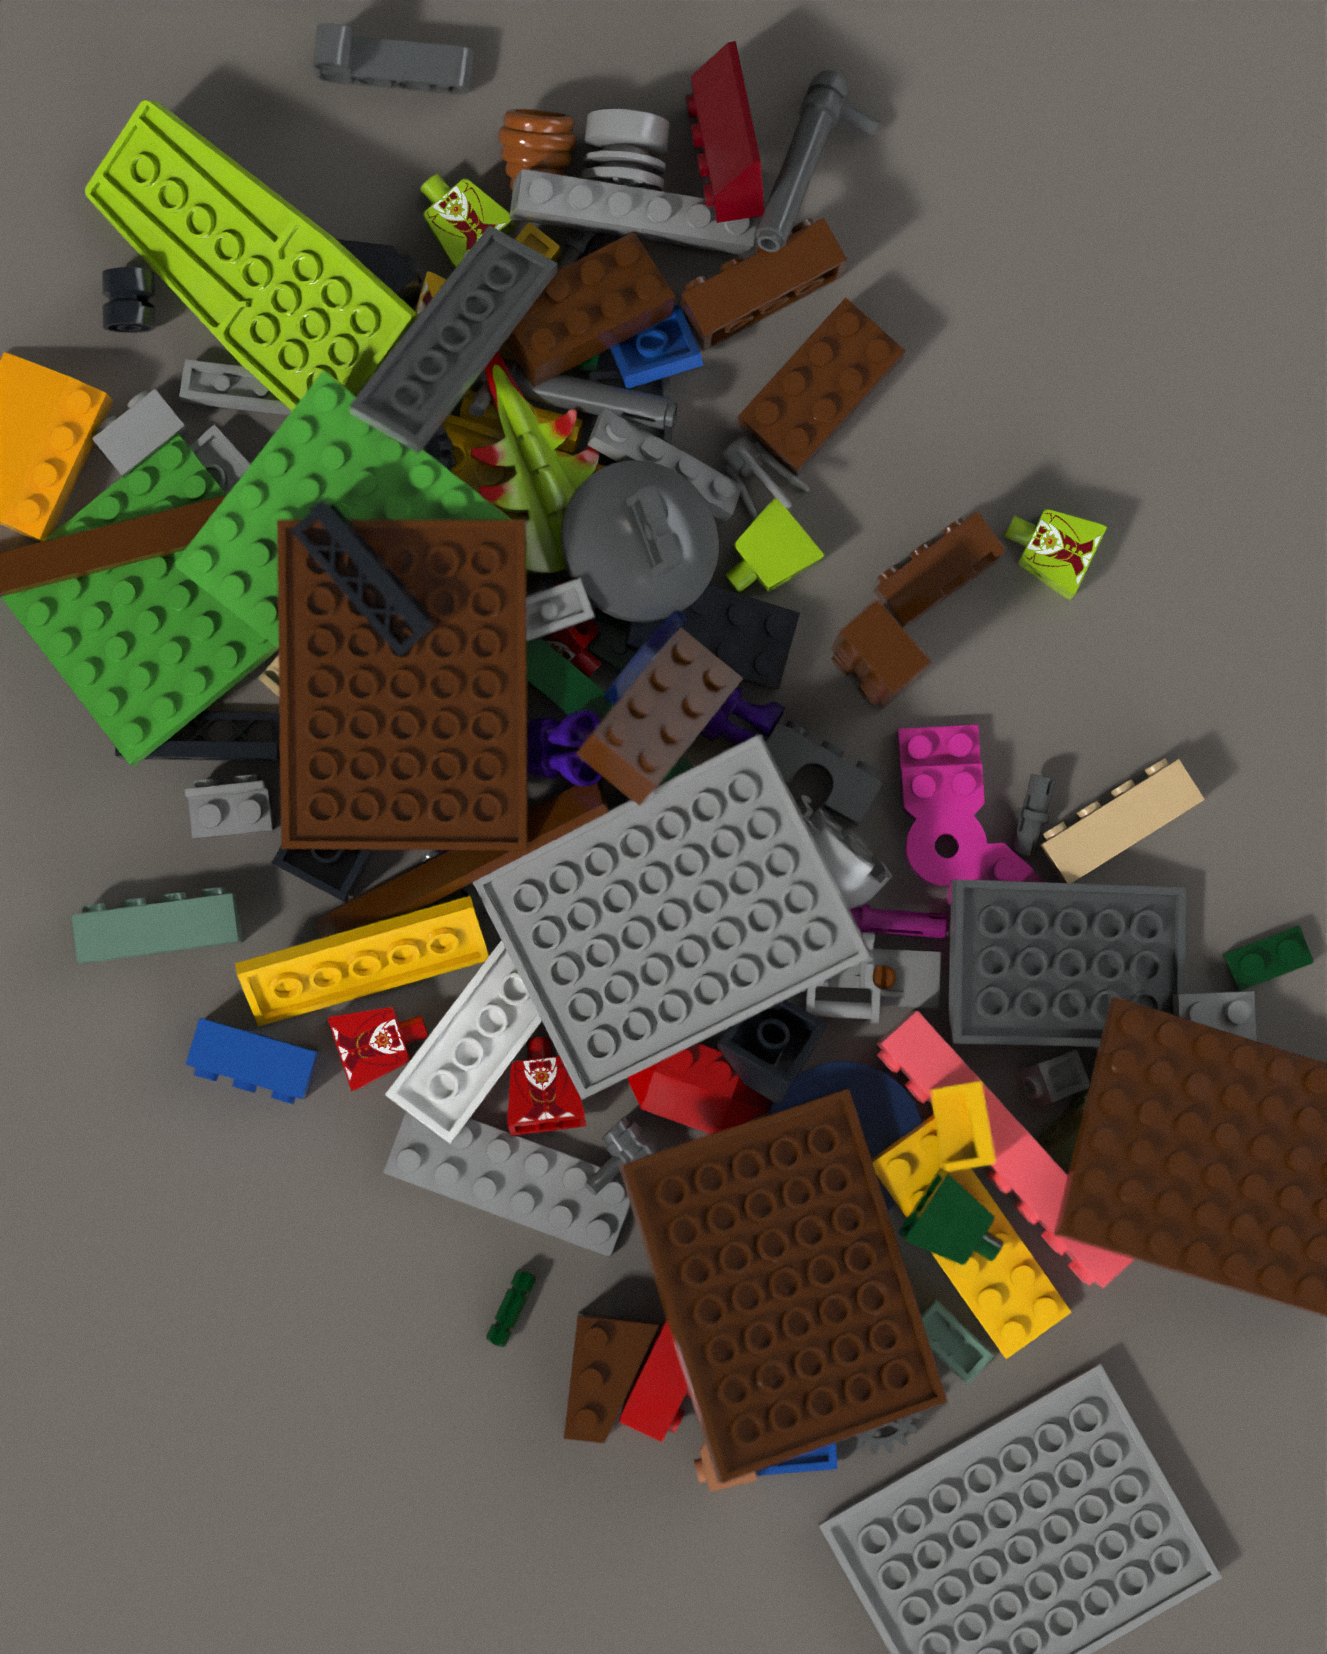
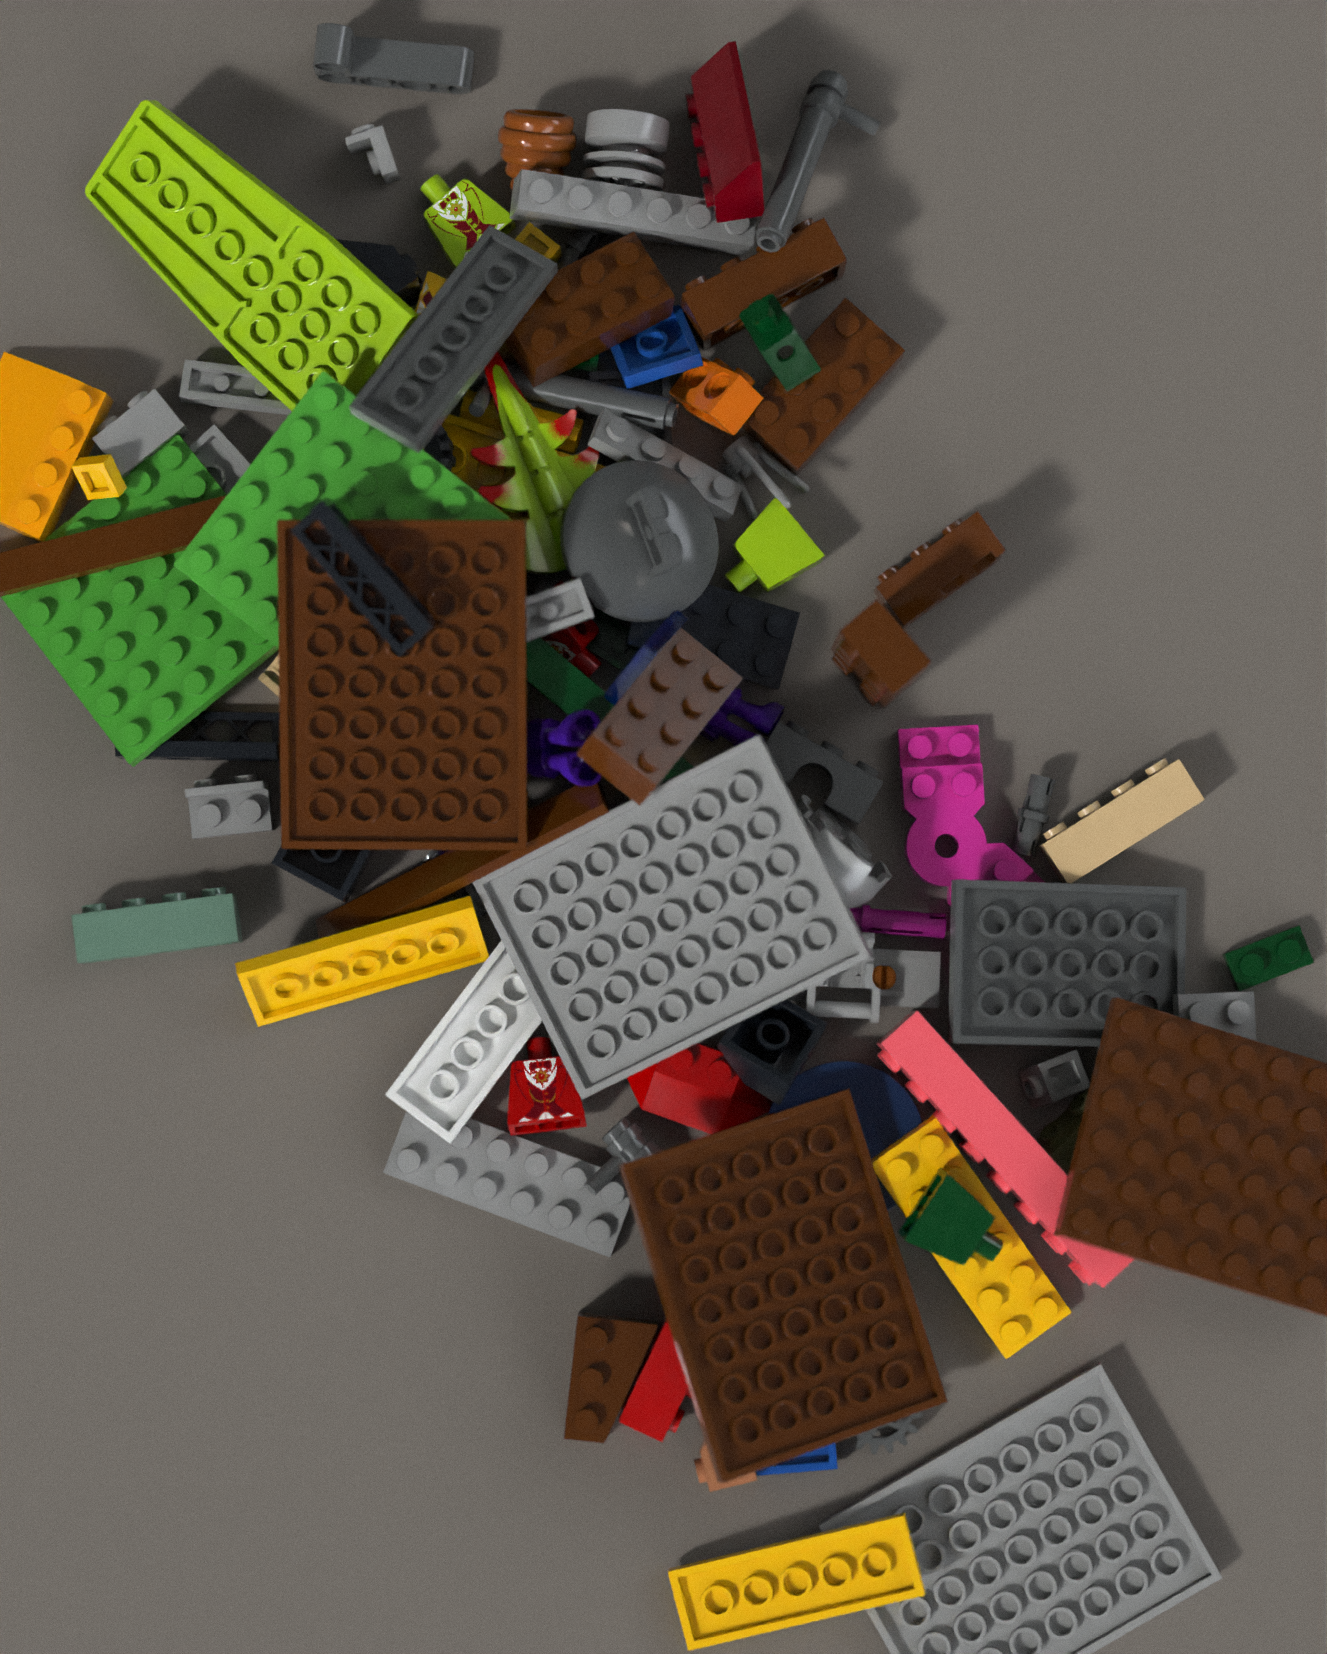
(99, 477): none -> yellow plate
(128, 300): black wheel -> none
(251, 1060): blue brick -> none
(374, 1043): red torso -> none
(381, 156): none -> light grey bracket
(511, 1308): dark green axle -> none
(717, 394): none -> orange brick
(773, 329): none -> dark green torso
(796, 1581): none -> yellow plate
(954, 1342): sand green plate -> none
(962, 1126): yellow panel -> none
(1057, 548): lime torso -> none

